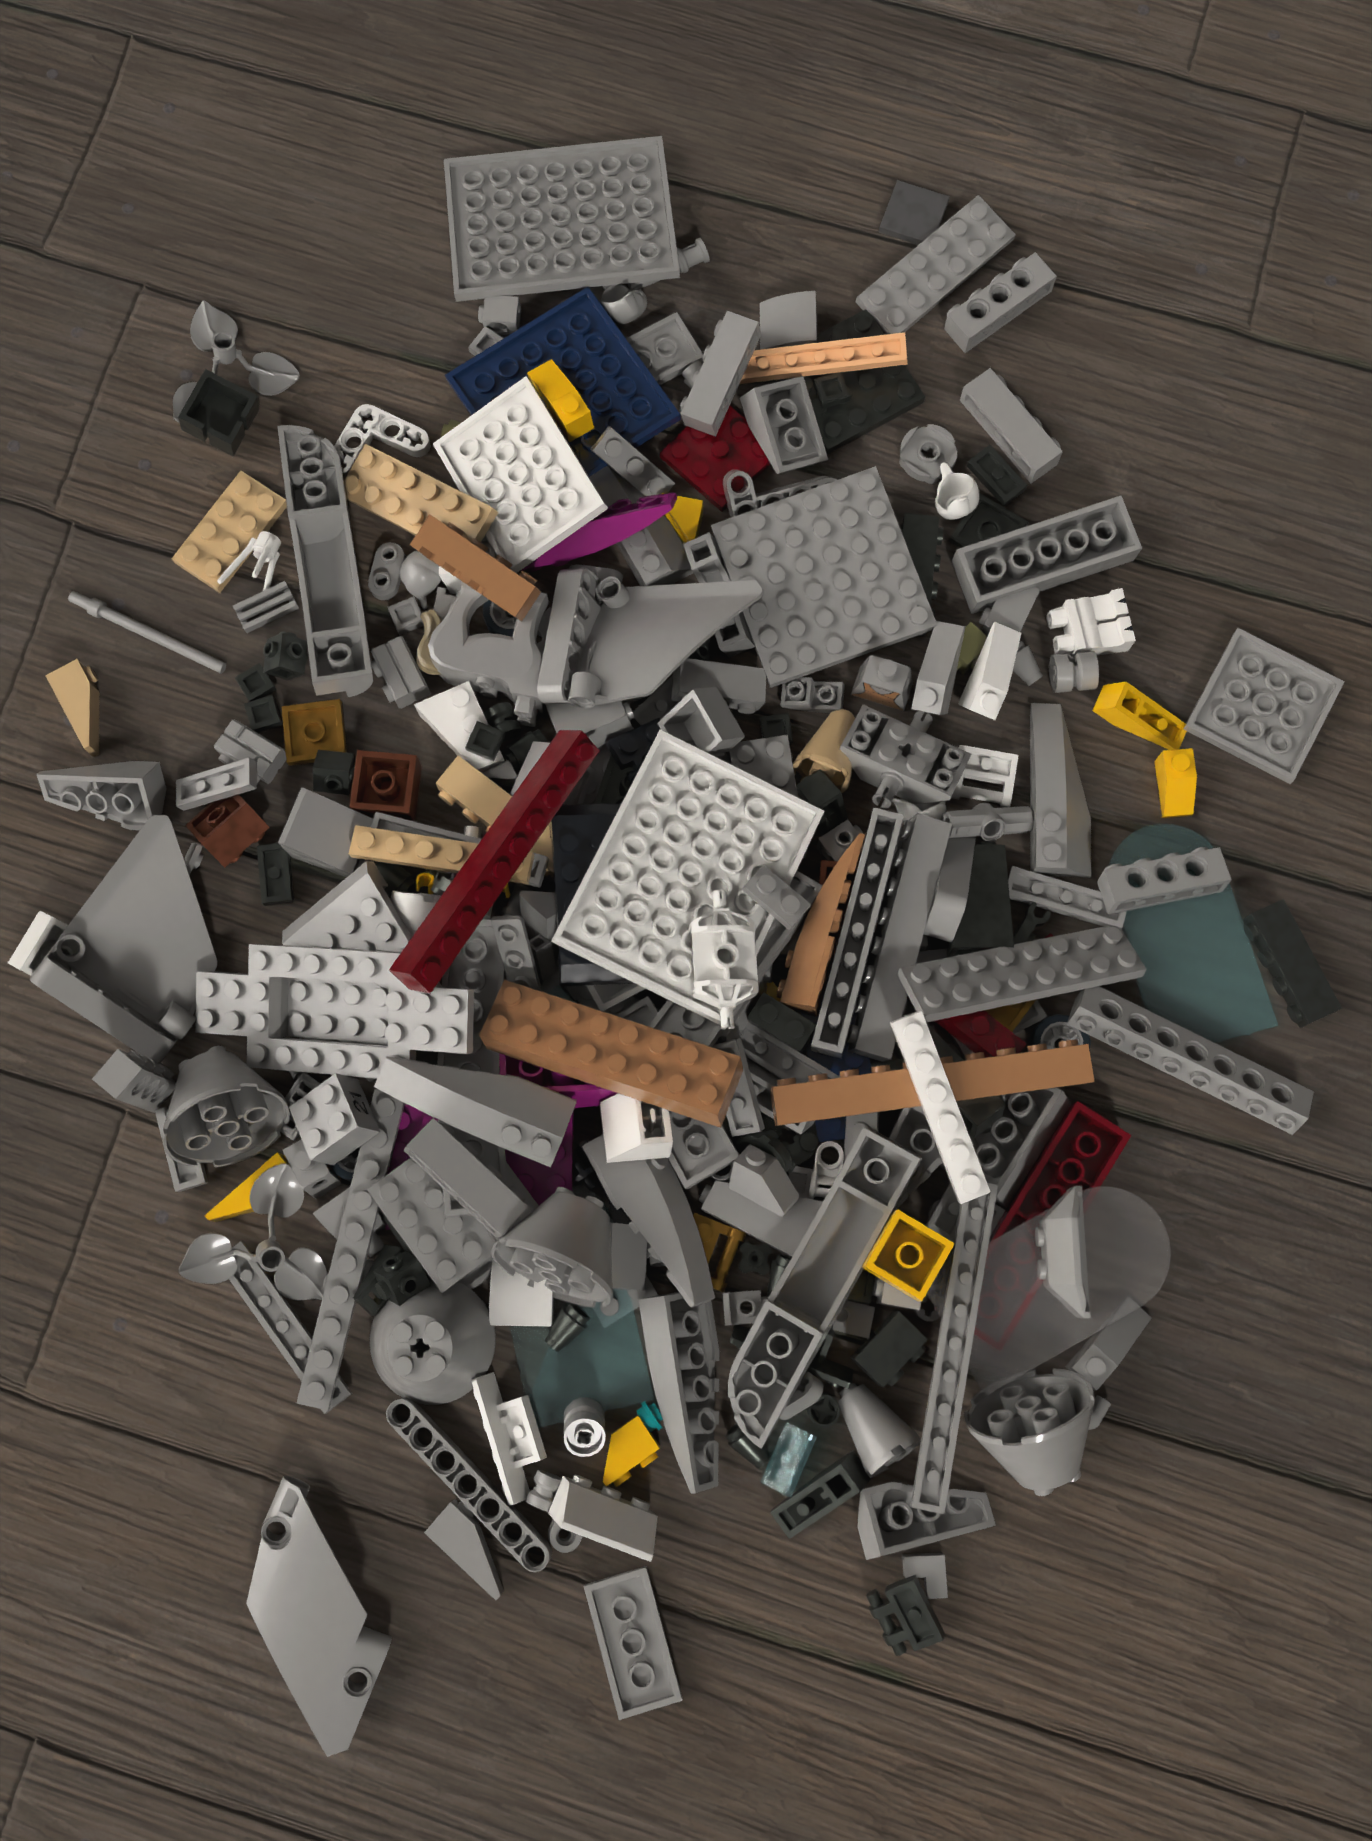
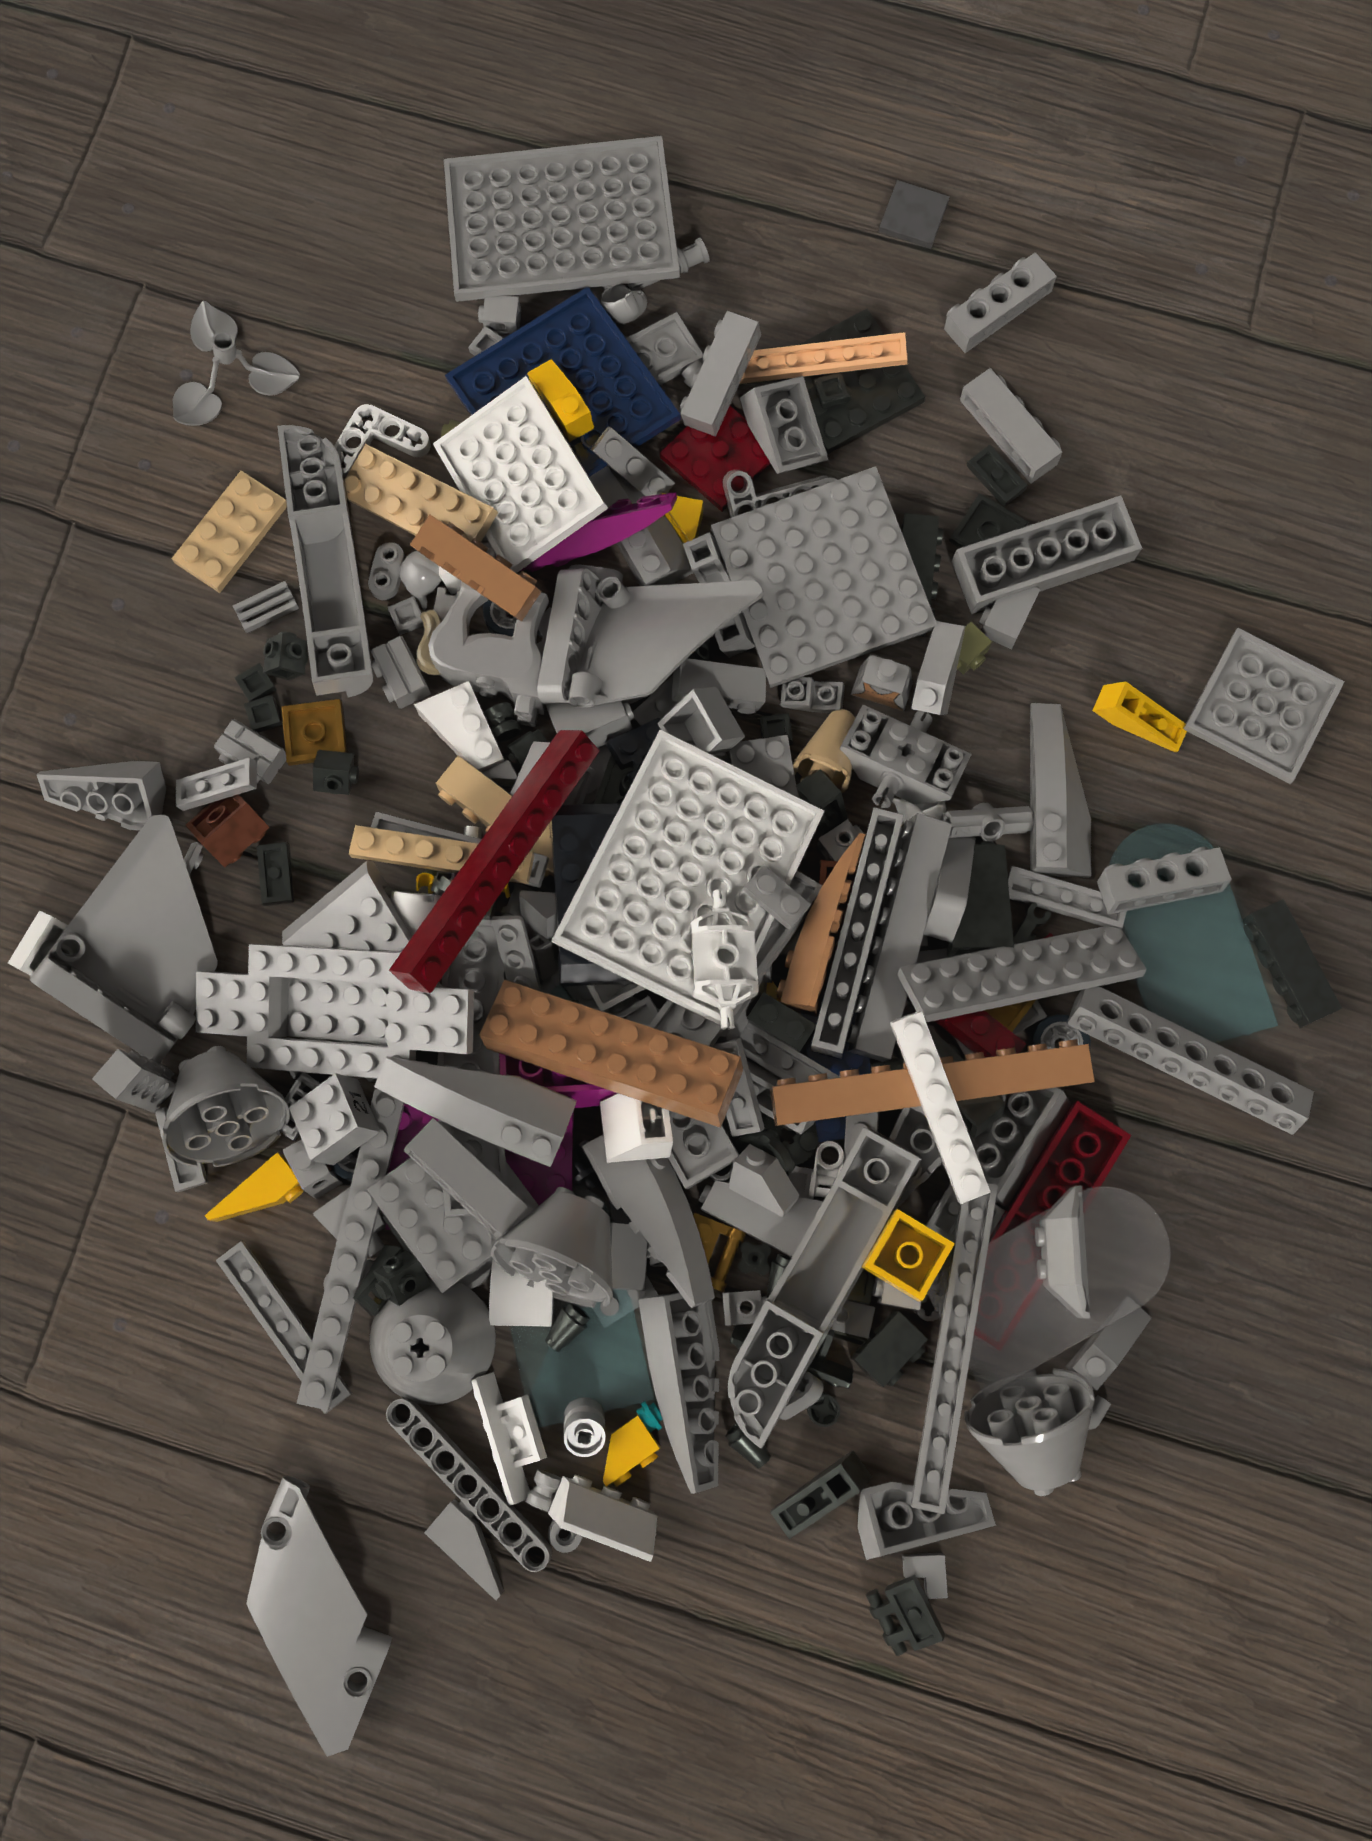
(79, 698): tan slope -> none
(99, 609): light grey bar -> none
(219, 412): pearl dark grey piece -> none
(265, 550): white plant -> none
(297, 1278): light grey plant -> none
(322, 833): light grey slope -> none
(386, 784): copper brick -> none
(396, 878): pearl dark grey brick -> none
(485, 741): pearl dark grey tile -> none
(633, 1642): light grey plate -> none
(788, 320): light grey slope -> none
(788, 1459): clear light blue plate -> none
(875, 1429): light grey cone -> none
(924, 438): light grey plate -> none
(936, 267): light grey plate -> none
(956, 494): white hair -> none
(988, 767): white plate -> none
(992, 672): white slope -> none
(1026, 665): light grey cone -> none
(1075, 671): light grey wheel -> none
(1093, 625): white hips -> none
(1176, 782): yellow slope -> none

